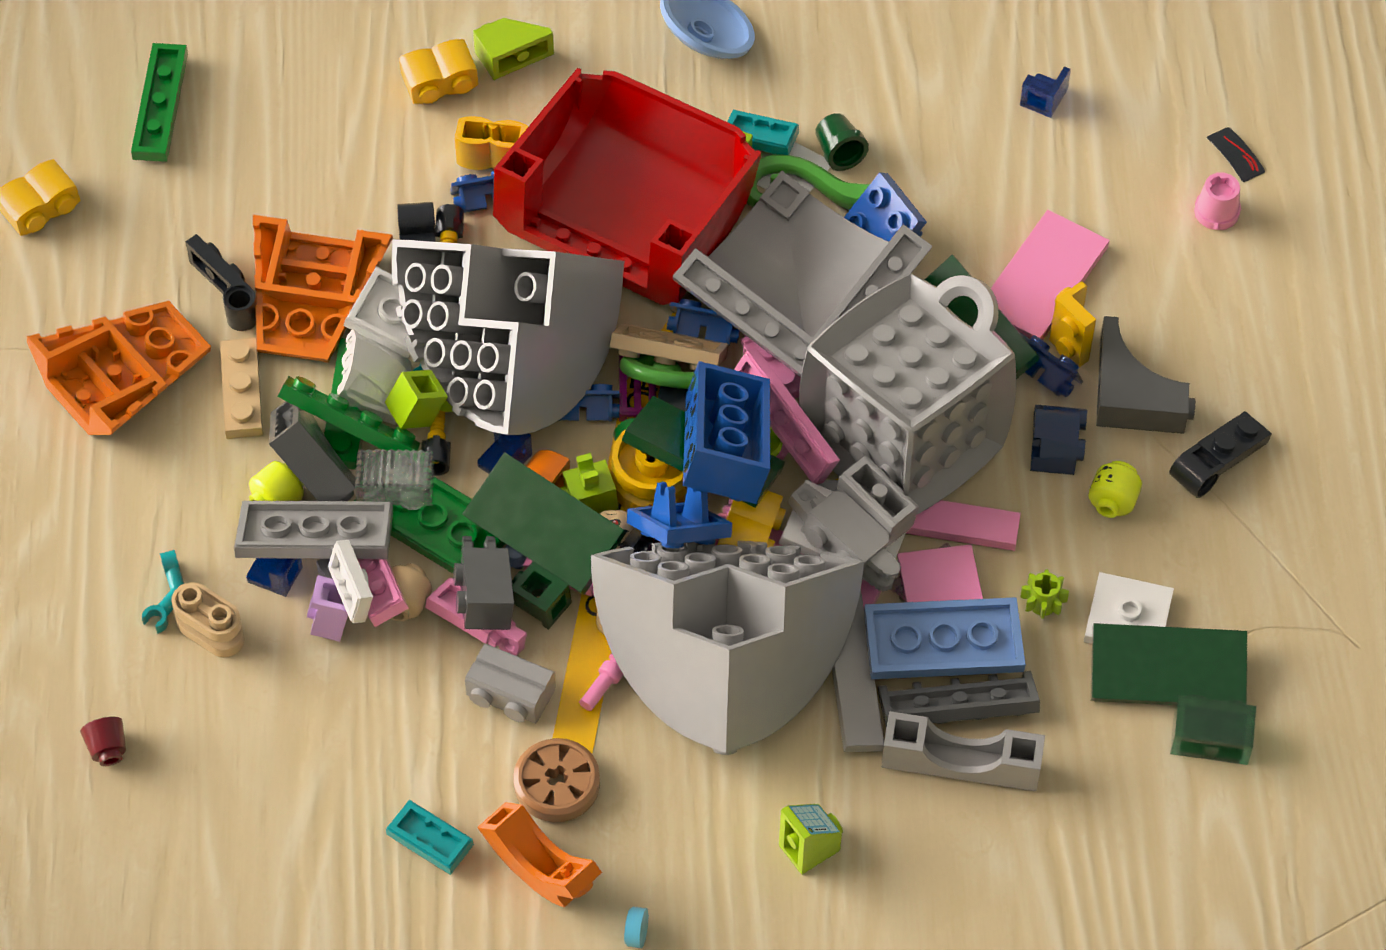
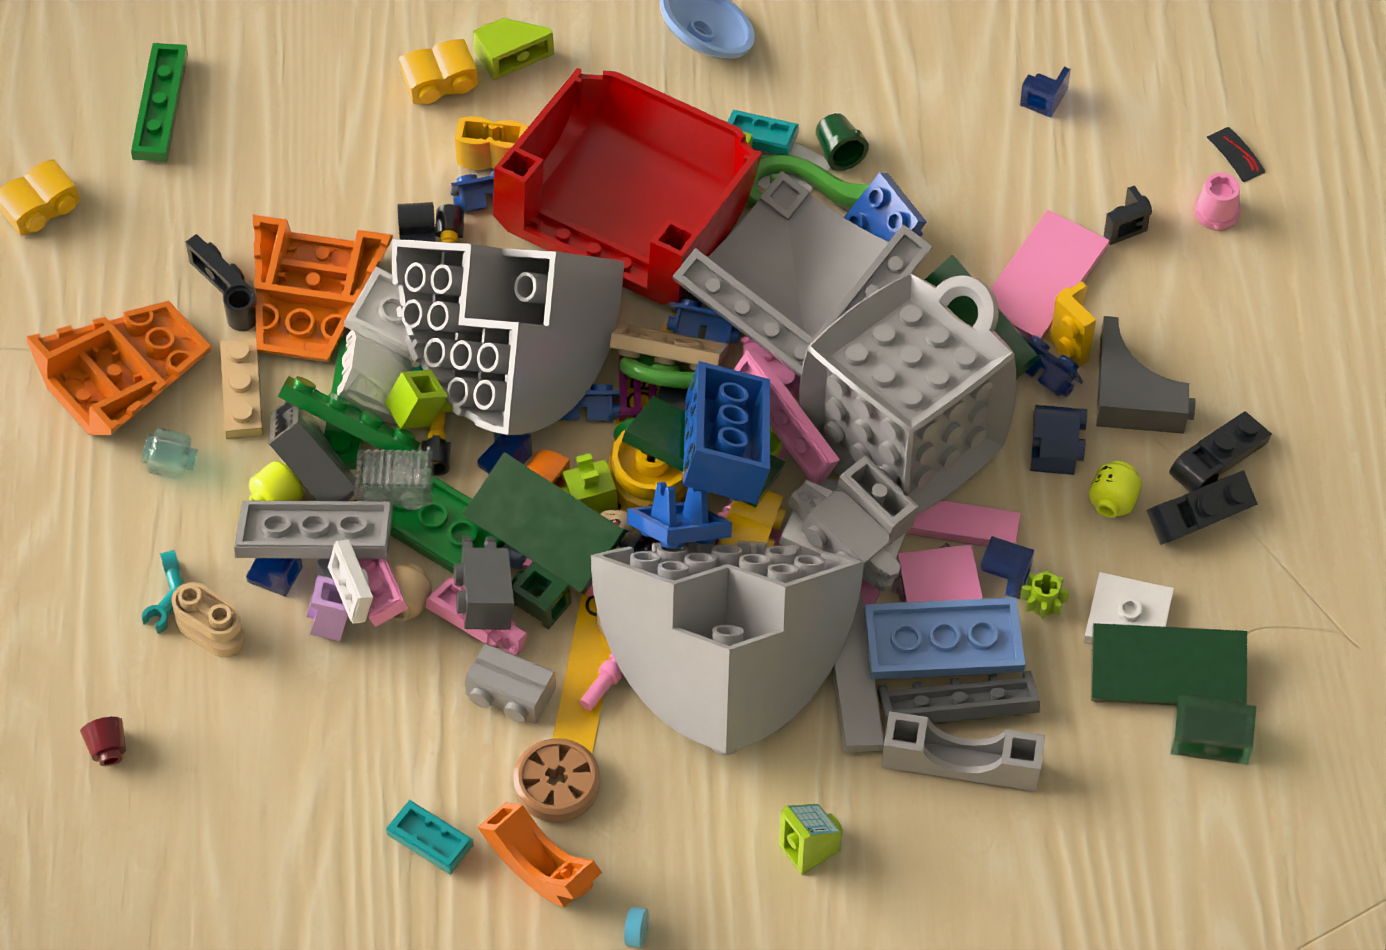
(168, 453): none -> clear light blue head
(1009, 562): none -> clear blue panel
(1128, 219): none -> black bracket
(1201, 507): none -> black plate

